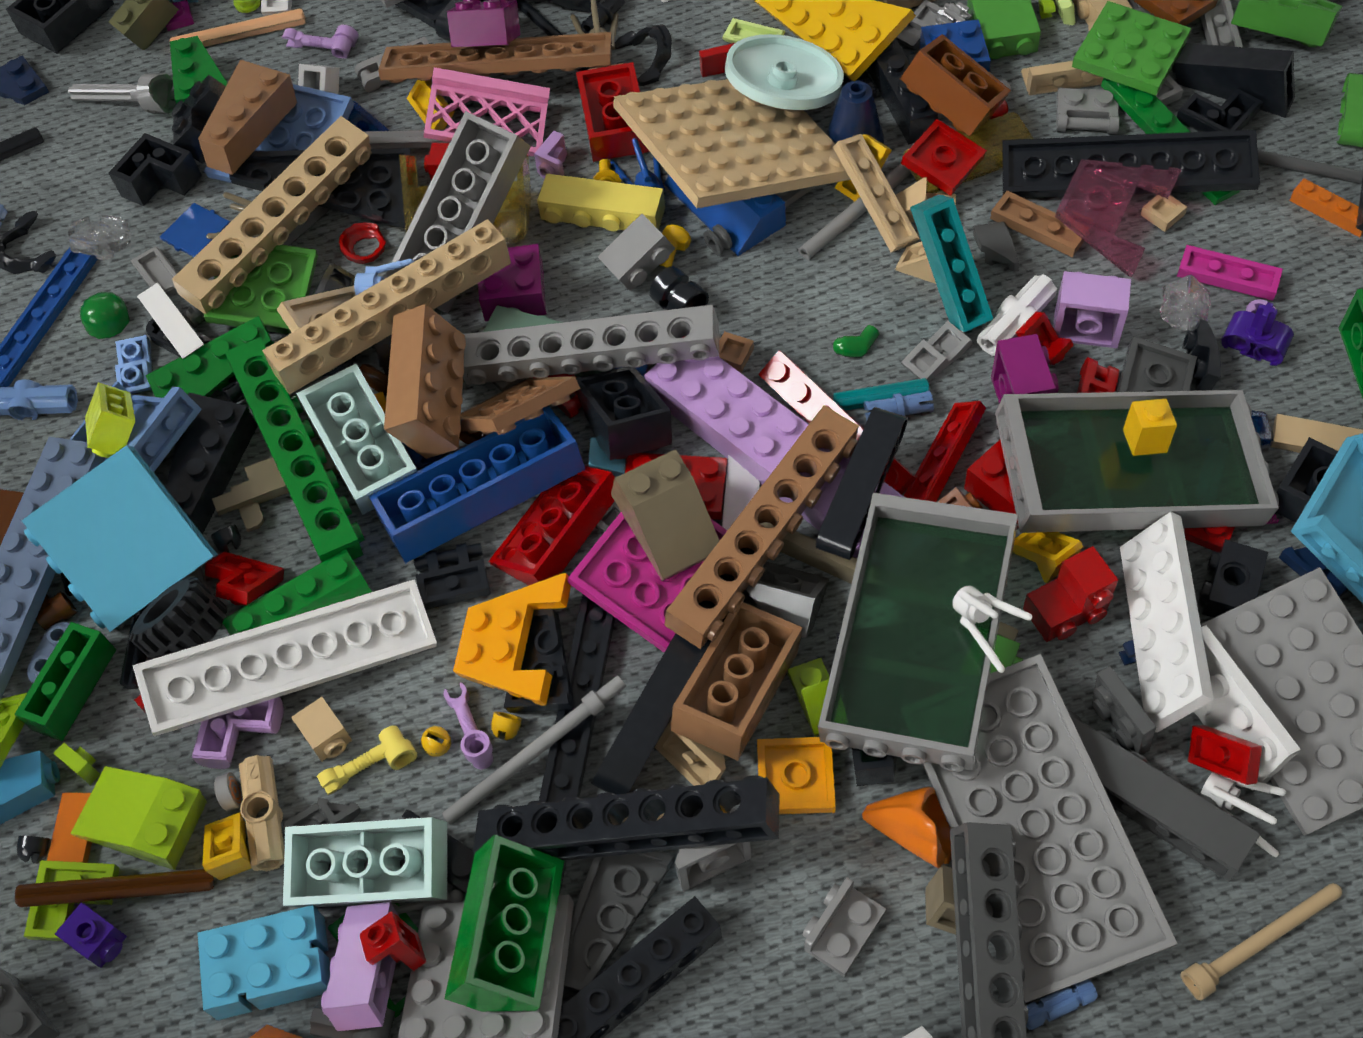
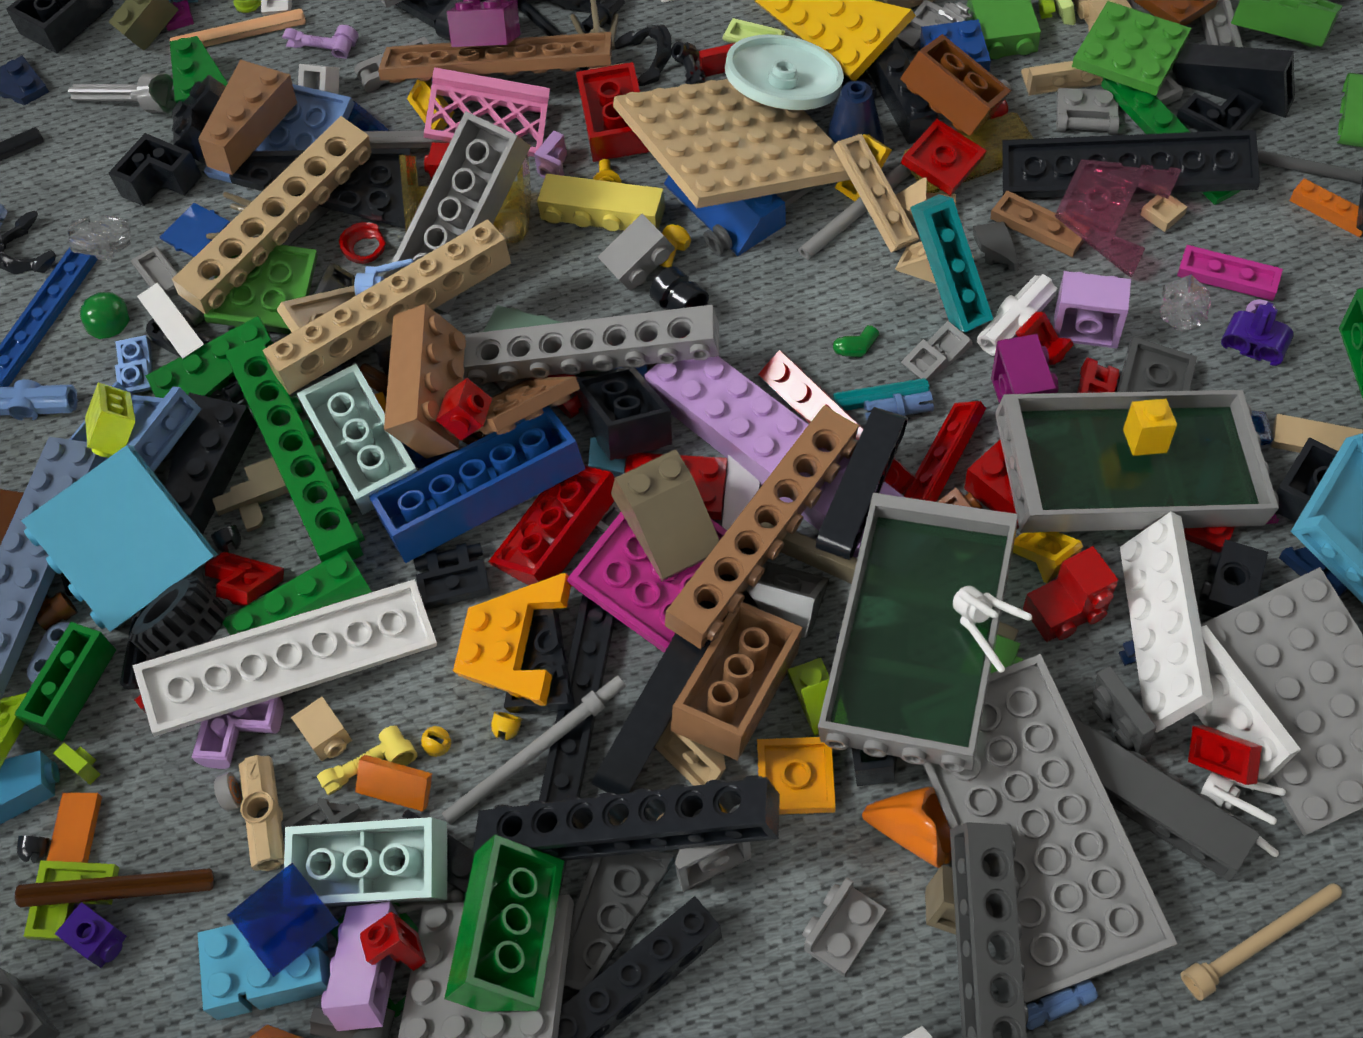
(141, 815): lime slope -> none
(226, 847): yellow slope -> none
(283, 919): none -> clear blue slope
(393, 783): none -> orange tile
(464, 409): none -> red brick
(475, 743): lavender brick -> none
(516, 285): magenta brick -> none
(645, 177): blue plant -> none
(688, 55): none -> black bar
(735, 350): medium nougat plate -> none
(1203, 344): black slope -> none

